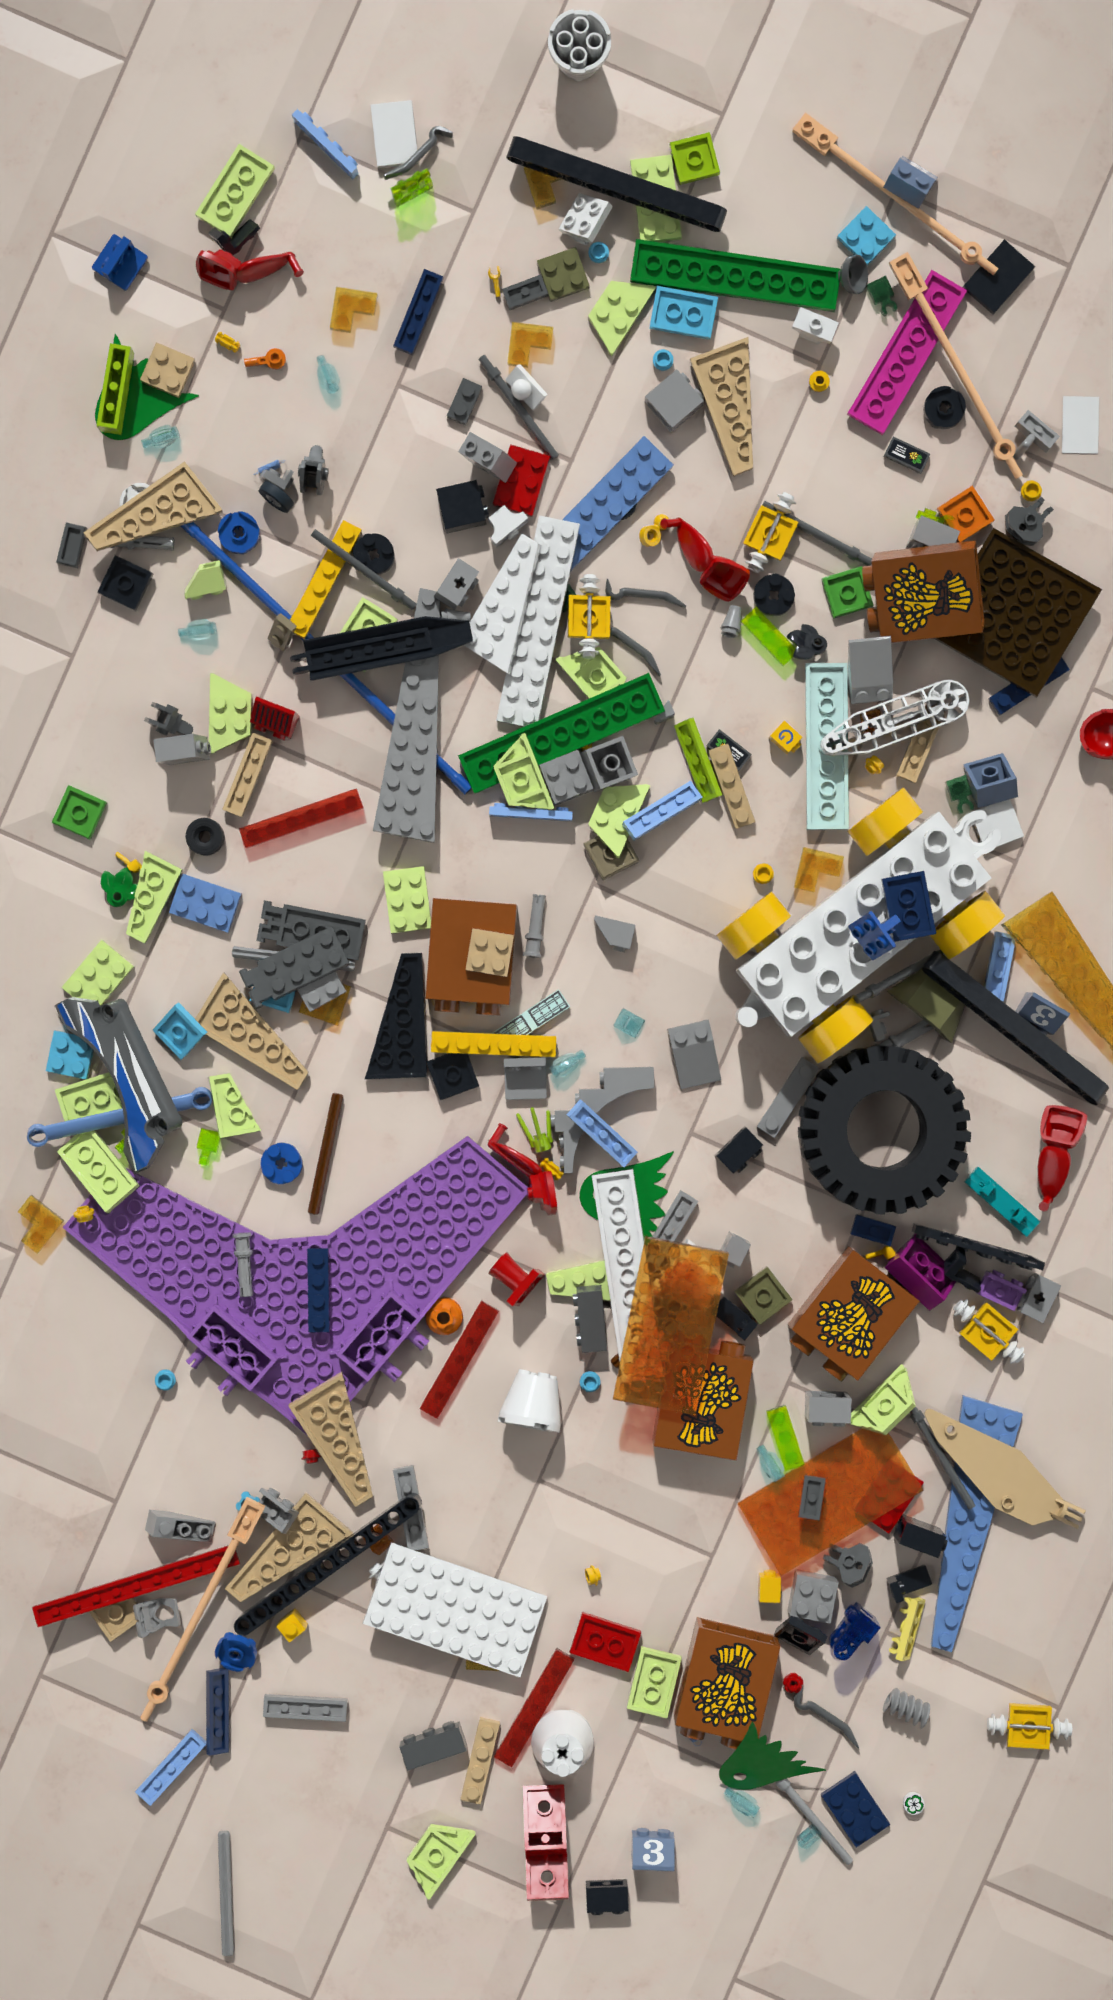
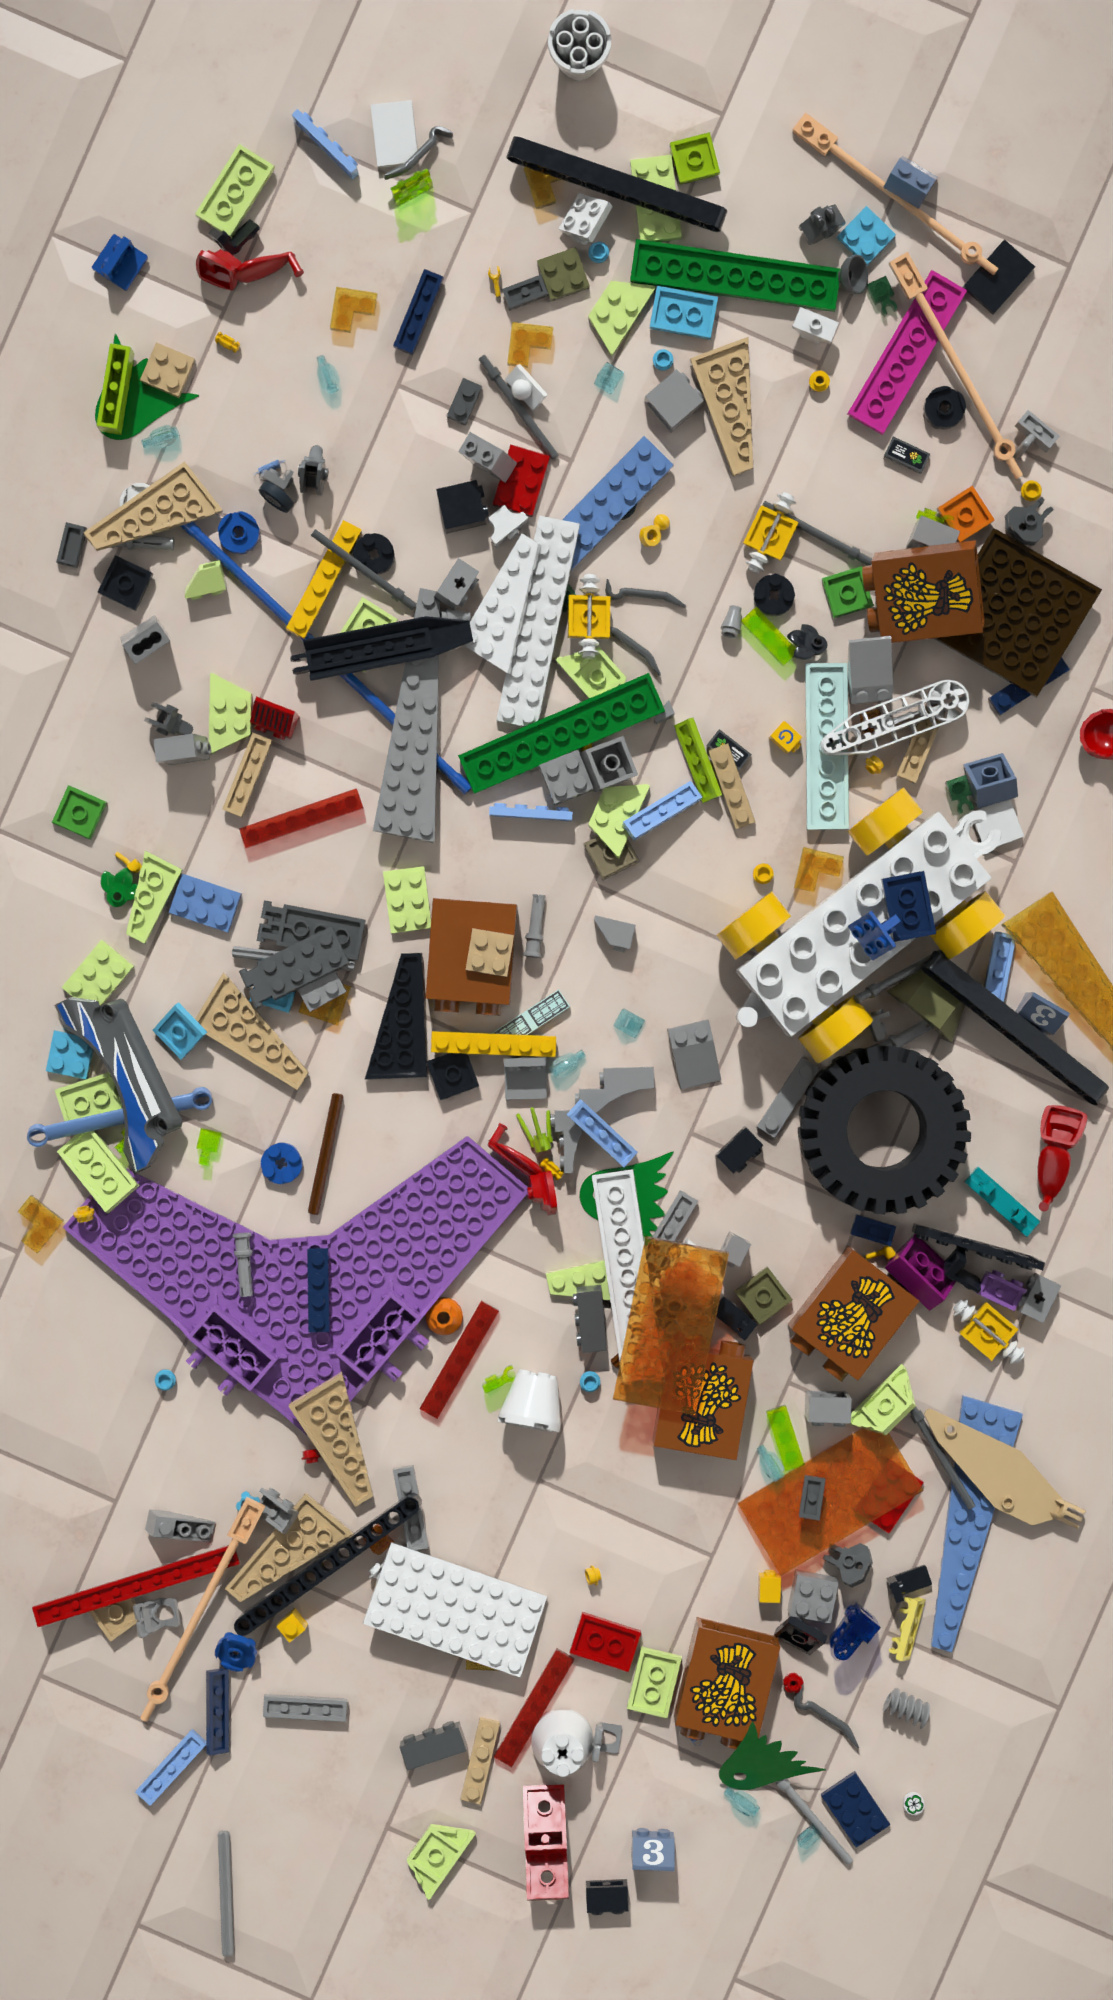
(145, 639): none -> light grey piece
(198, 629): clear light blue plant -> none
(215, 842): black tyre -> none
(230, 1109): yellowish green wing -> none
(274, 359): orange plate -> none
(281, 632): dark tan plate -> none
(493, 1382): none -> clear neon green plate
(515, 1278): red plant -> none
(522, 778): yellowish green wing -> none
(597, 1746): none -> light grey piece
(608, 378): none -> clear light blue slope
(720, 575): red piece -> none
(822, 223): none -> dark grey hinge
(920, 1536): black piece -> none
(1029, 1726): yellow plate -> none
(1080, 424): white sticker -> none

